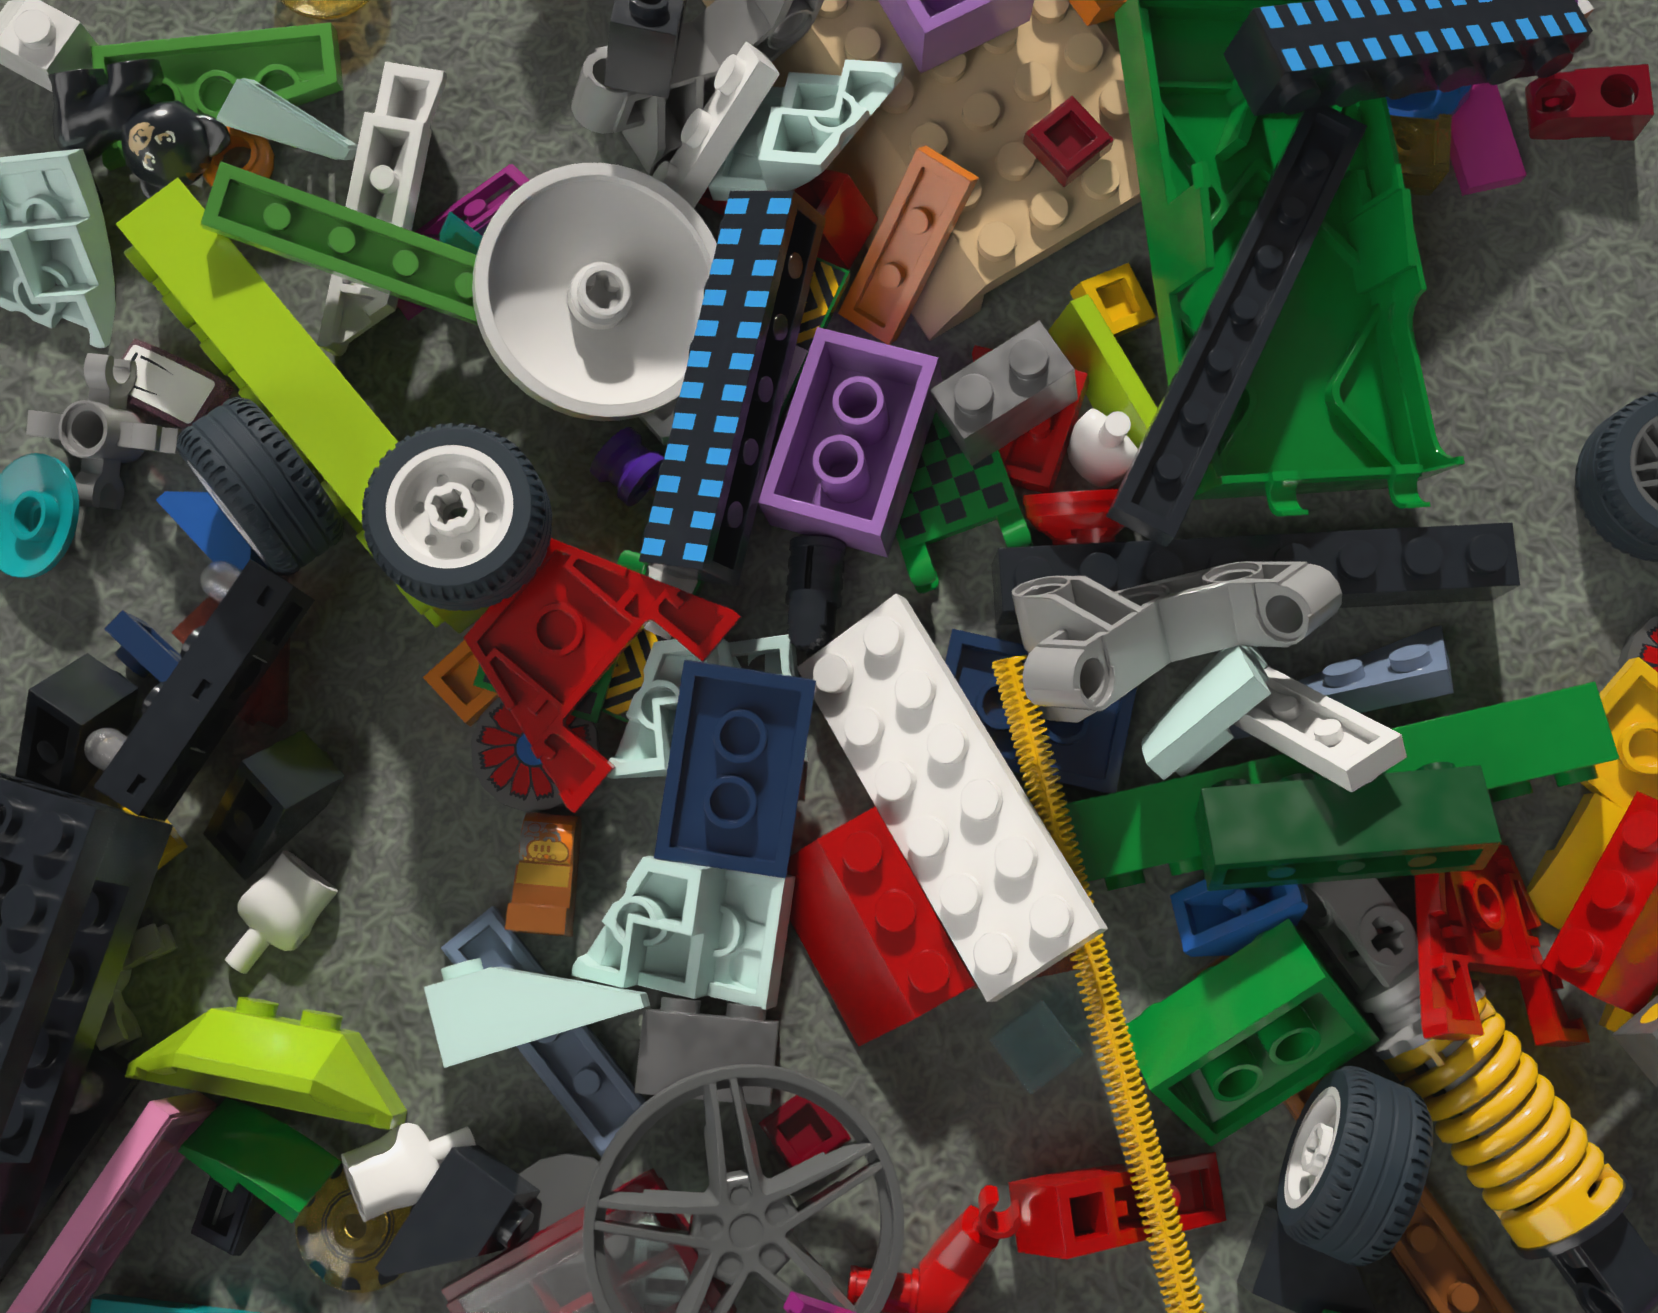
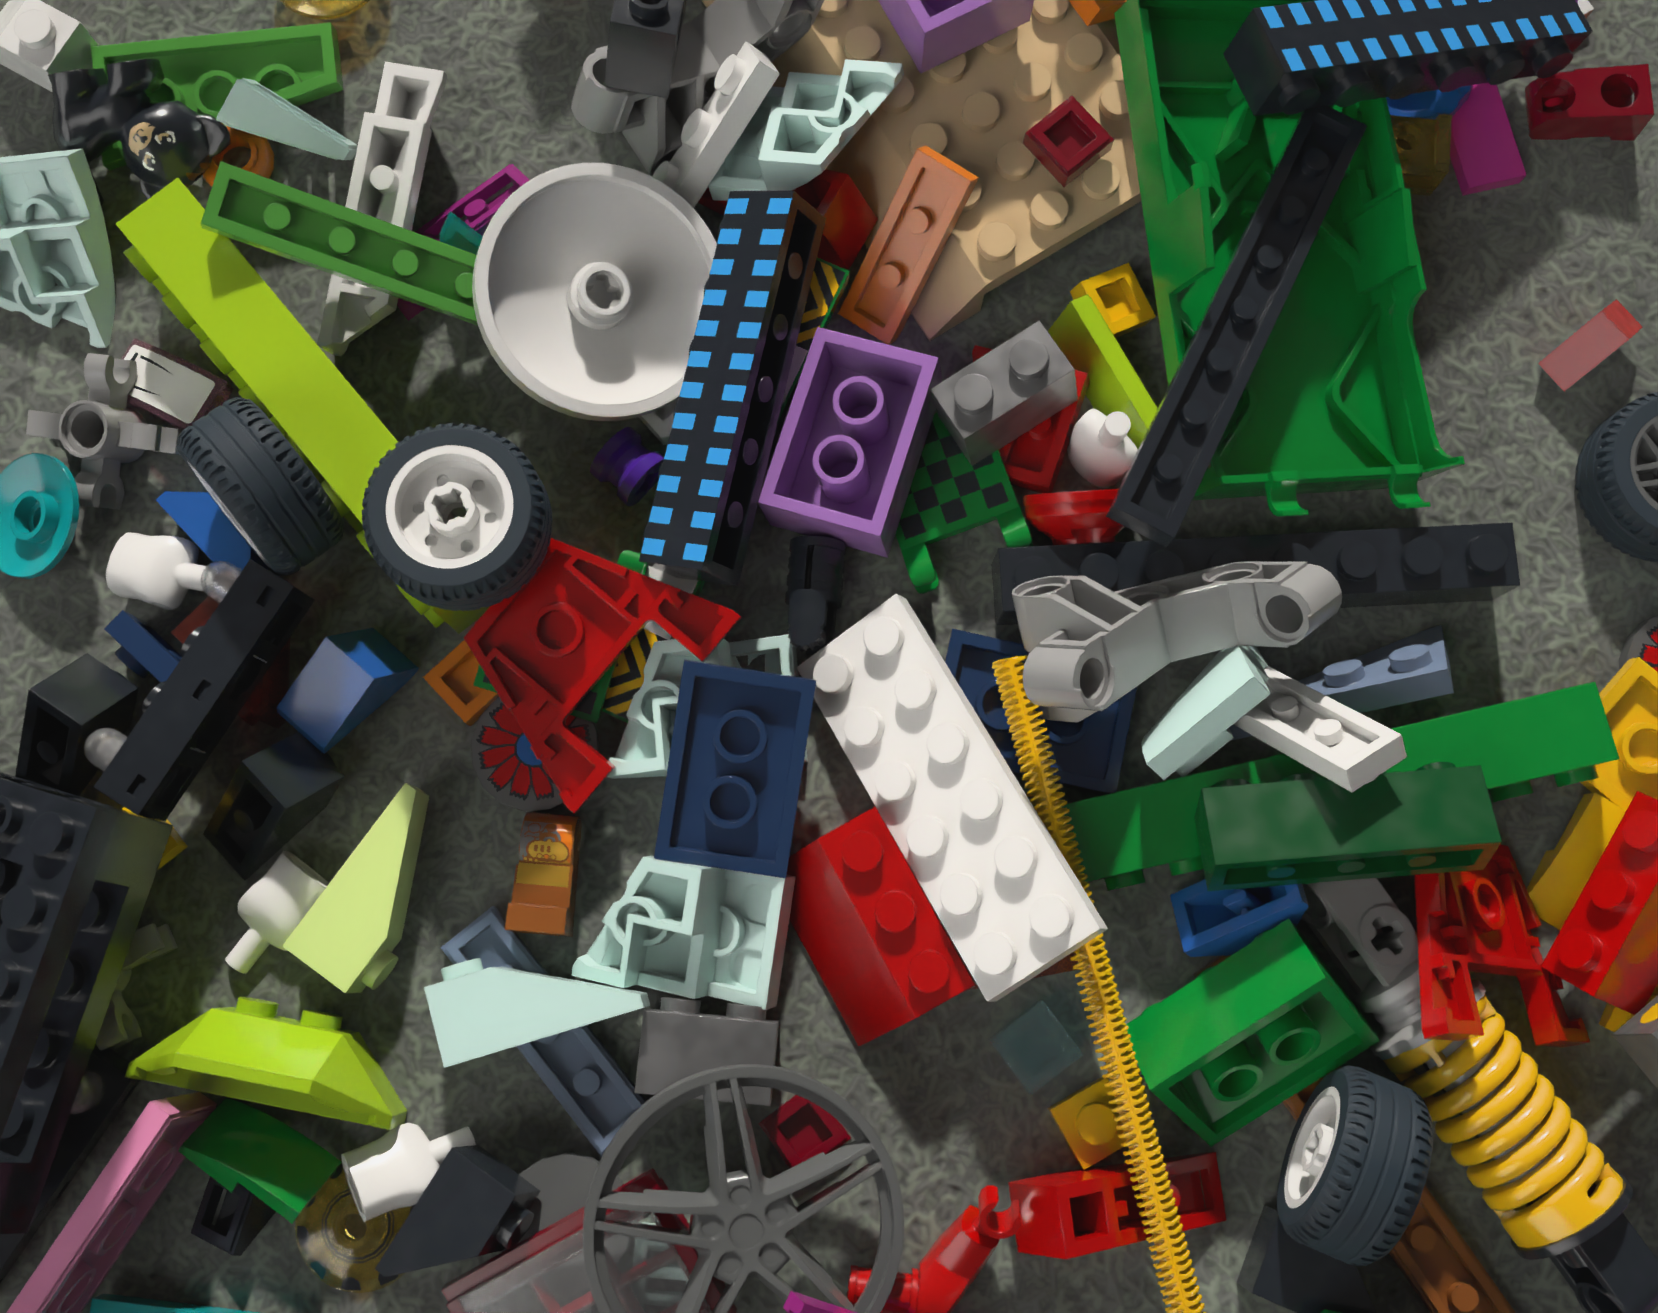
(154, 569): none -> white piece
(344, 685): none -> blue slope
(365, 905): none -> yellowish green slope
(1089, 1123): none -> yellow plate
(1590, 345): none -> piece

